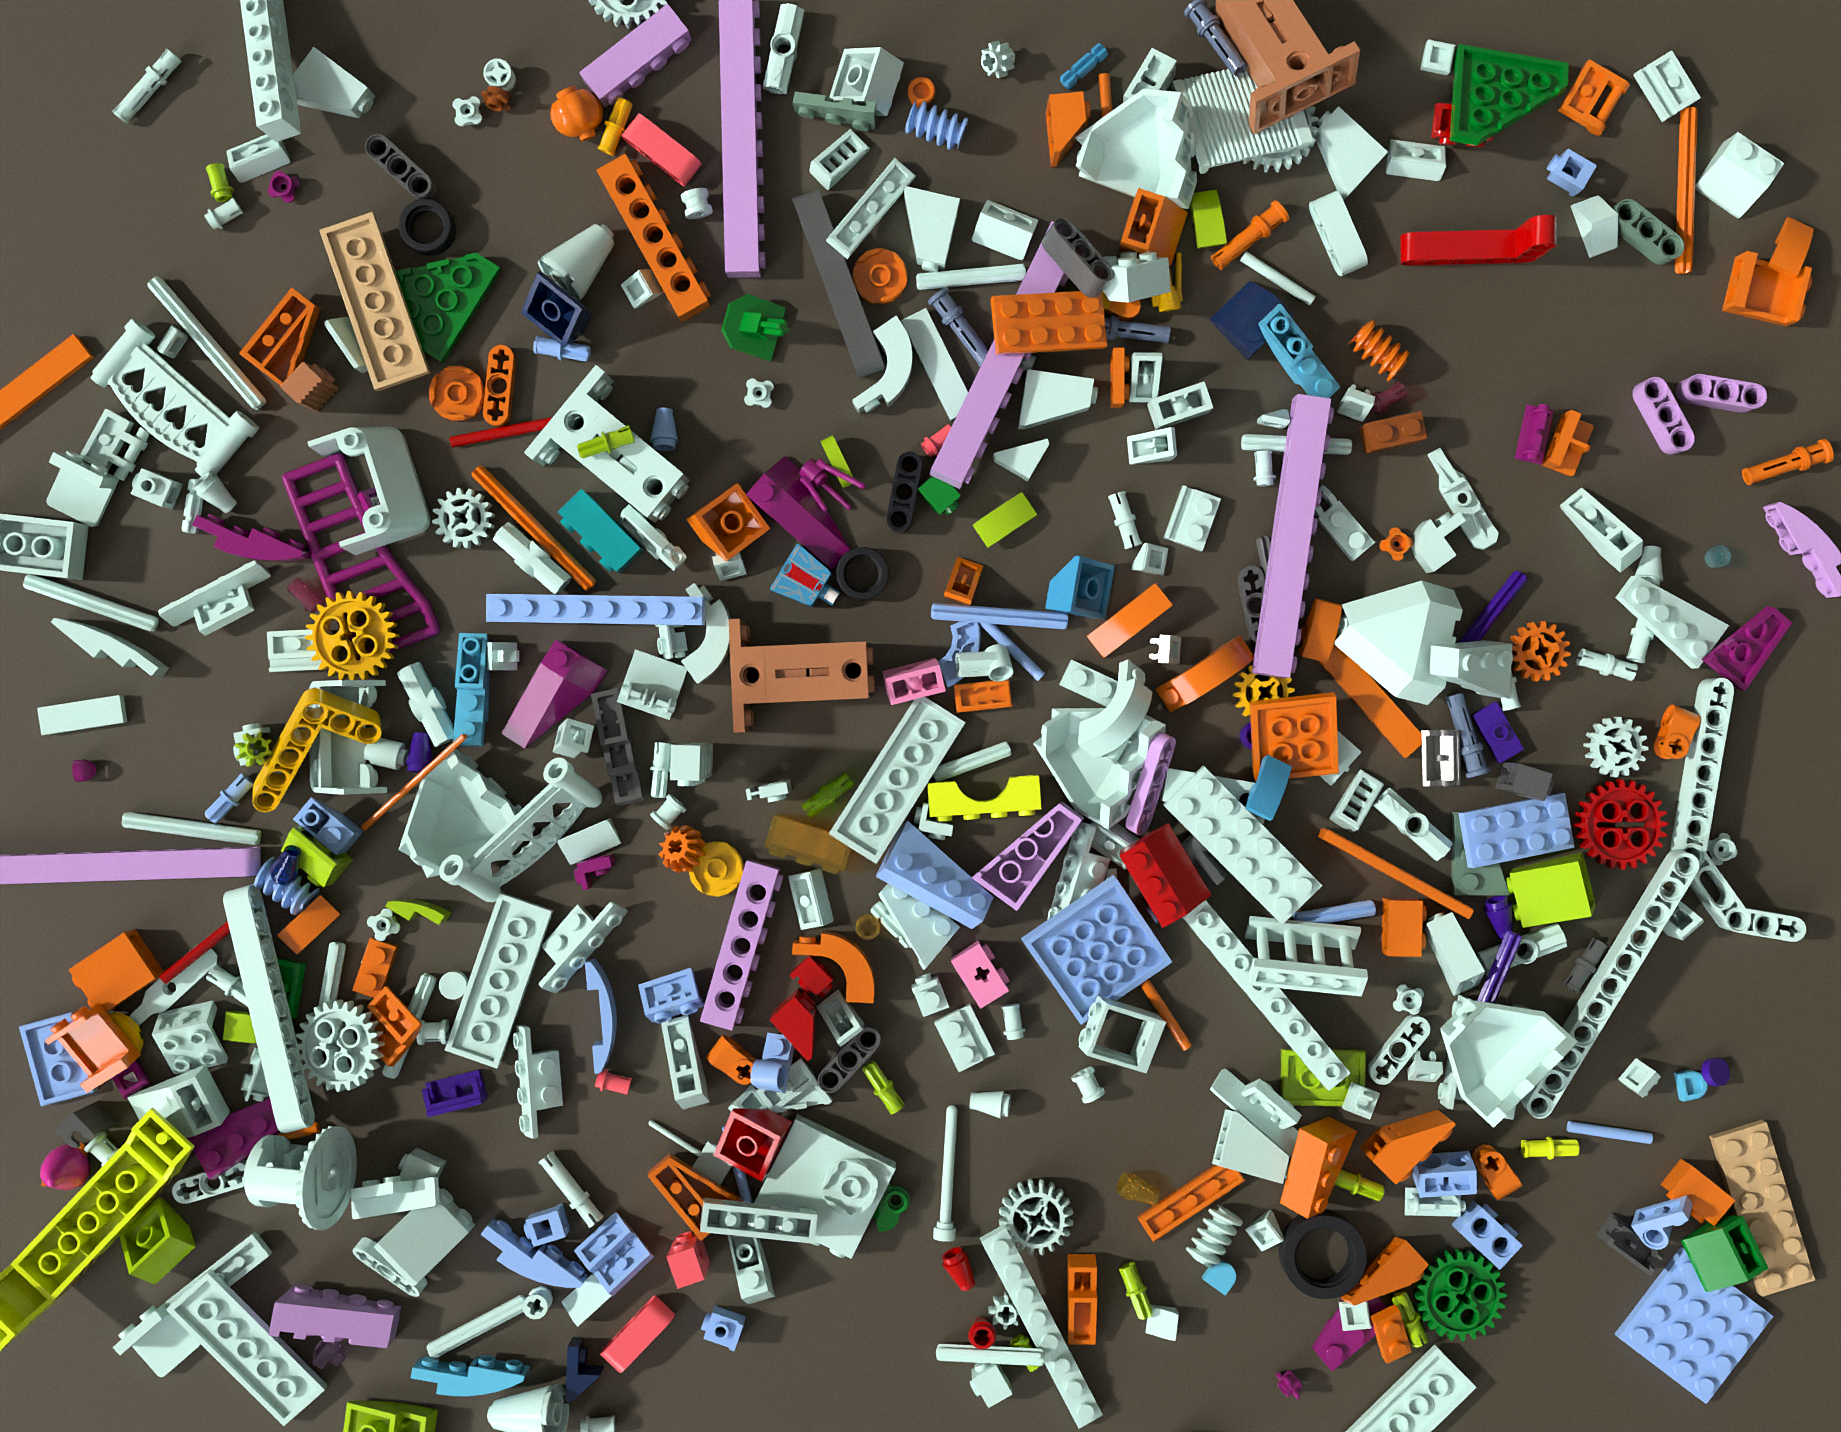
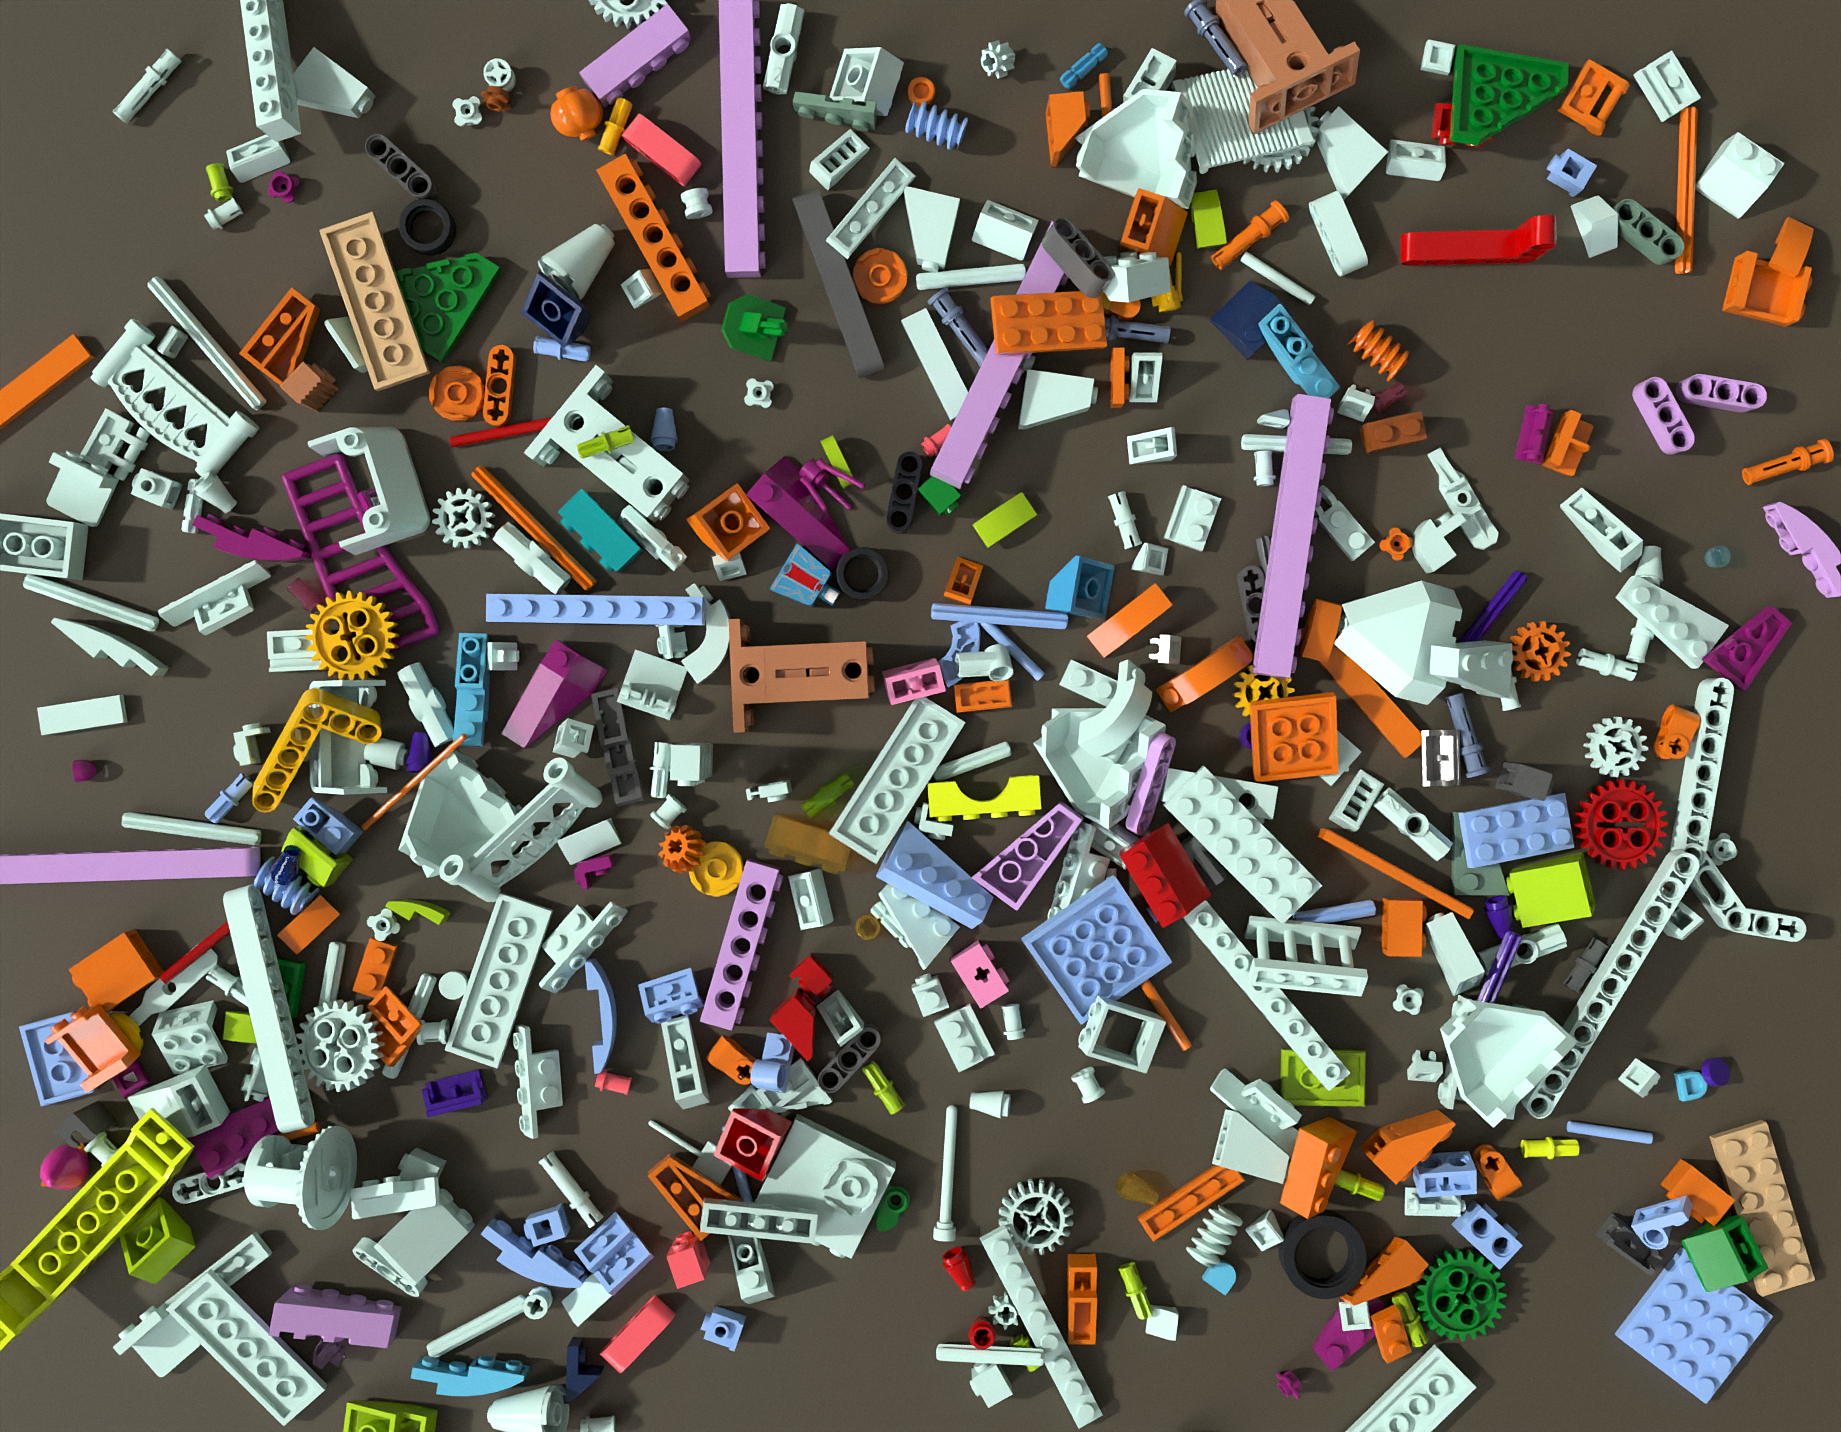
(247, 753): lime gear -> none
(849, 956): orange arch -> none
(898, 350): light aqua arch -> none
(1022, 459): light aqua slope -> none
(1180, 406): light aqua brick -> none
(1269, 788): dark azure slope -> none
(1360, 1100): light aqua tile -> none
(1400, 1061): light aqua beam -> none
(1496, 732): dark purple plate -> none

